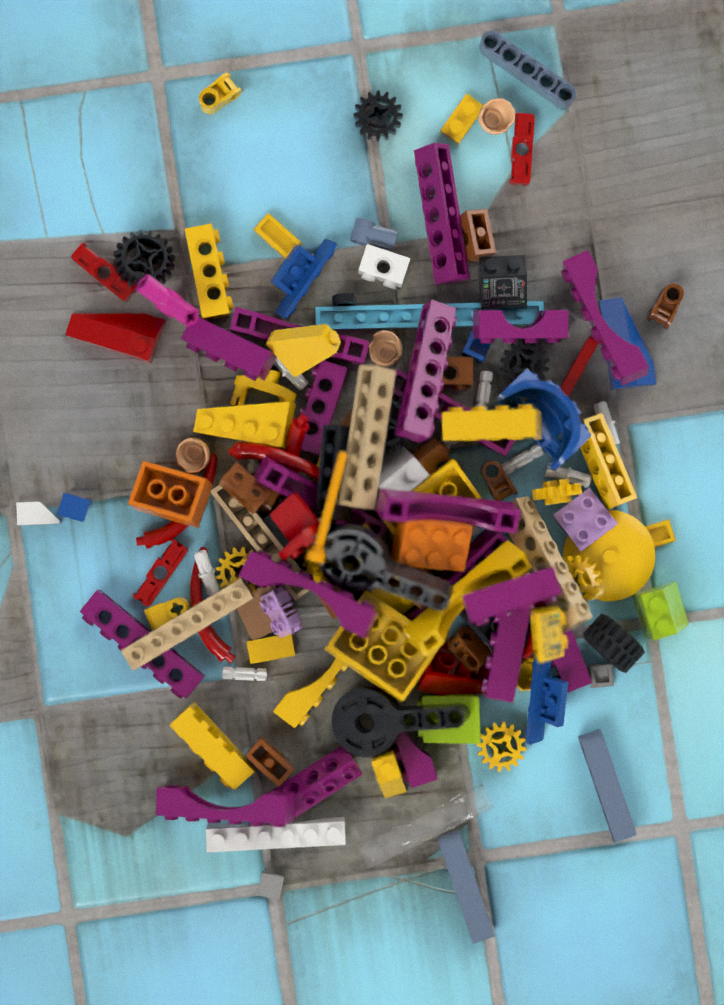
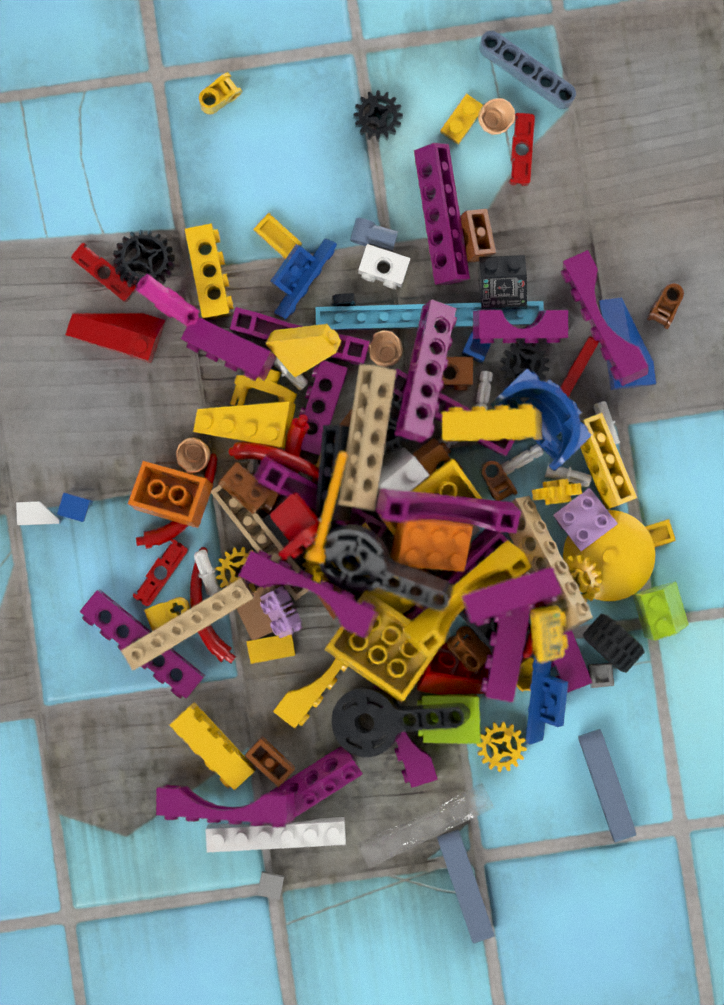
(243, 673): white axle -> none
(388, 773): yellow slope -> none

